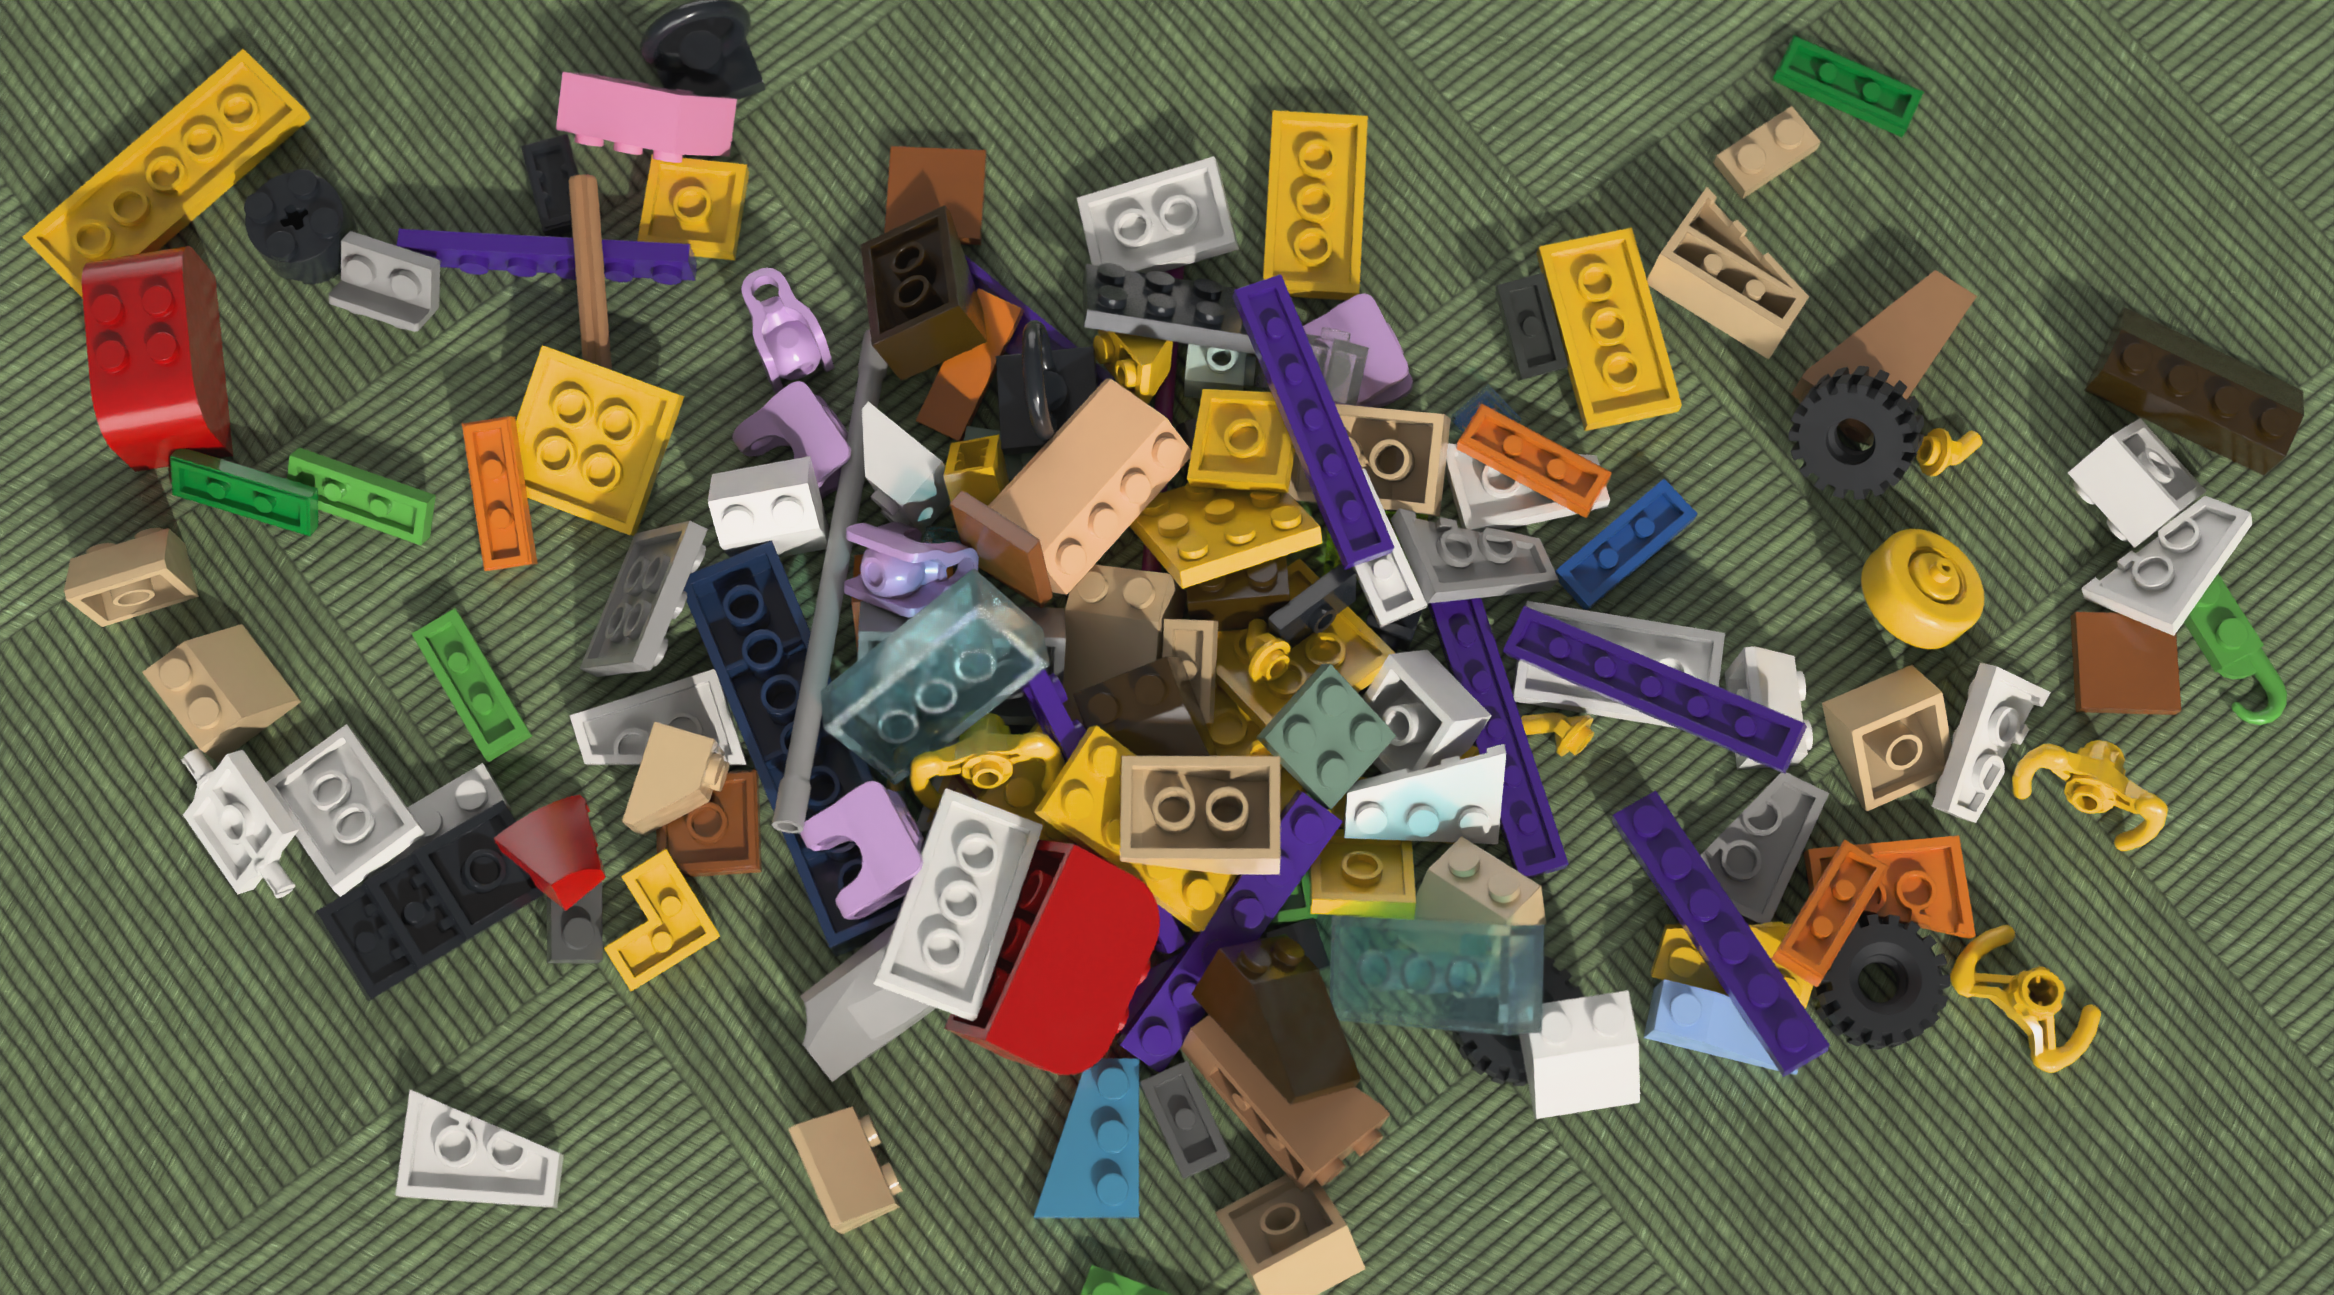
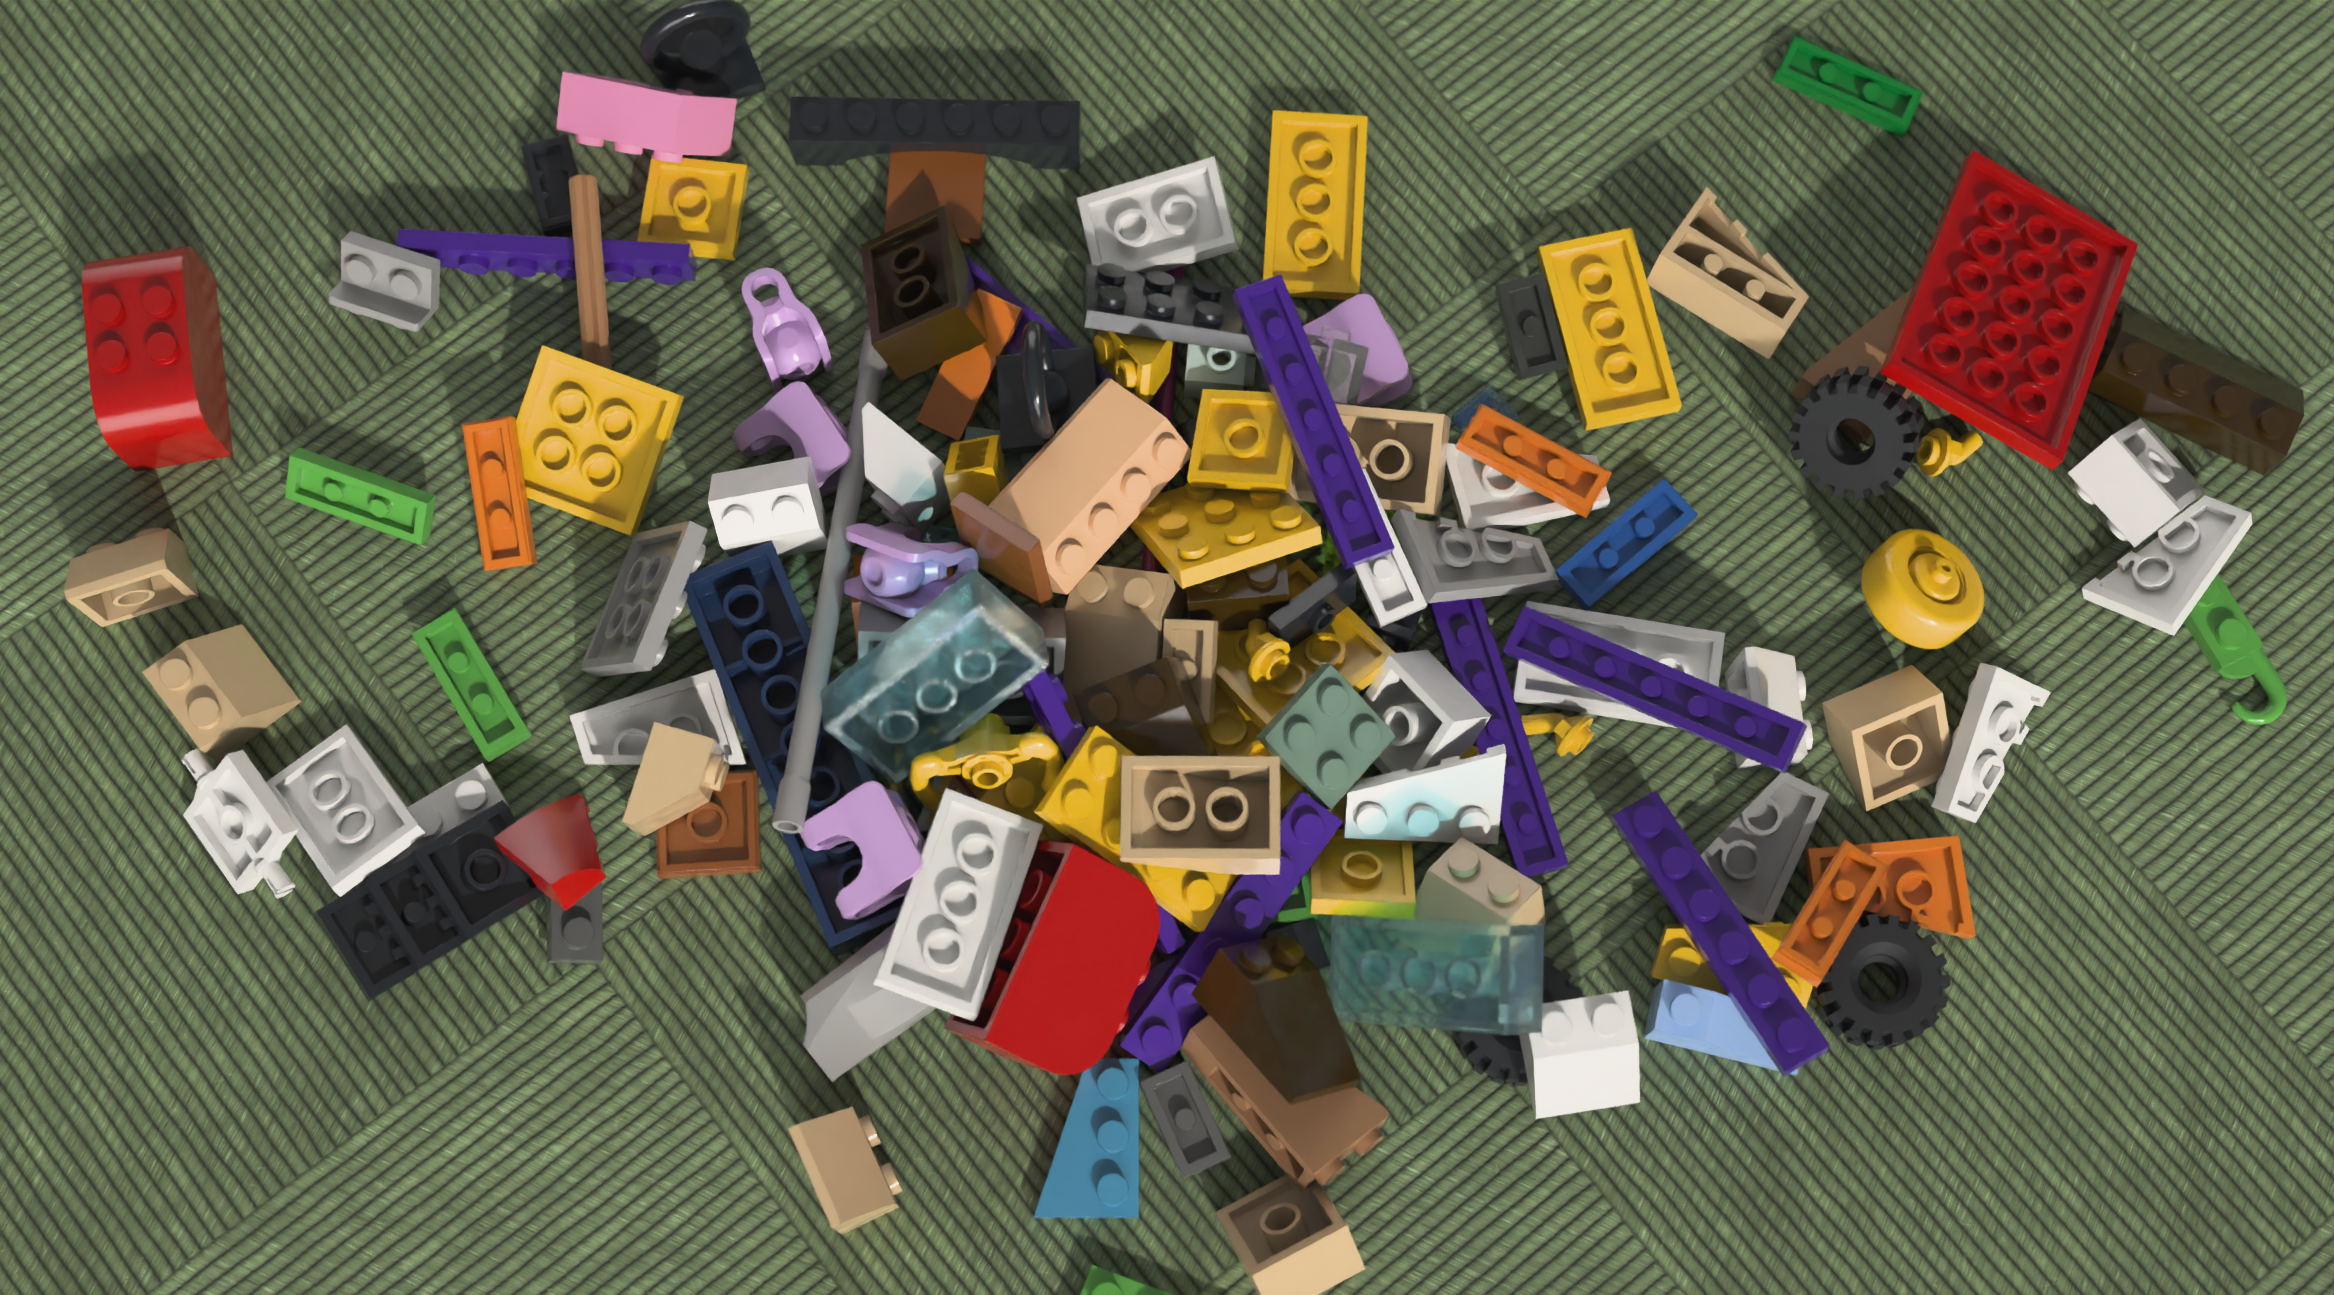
(171, 170): yellow plate -> none
(244, 491): green tile -> none
(299, 226): black brick -> none
(472, 1160): white wing -> none
(674, 925): yellow plate -> none
(847, 128): none -> black arch
(1766, 152): tan plate -> none
(2010, 310): none -> red plate
(2013, 998): yellow piece -> none
(2095, 785): yellow piece -> none
(2123, 666): dark orange tile -> none

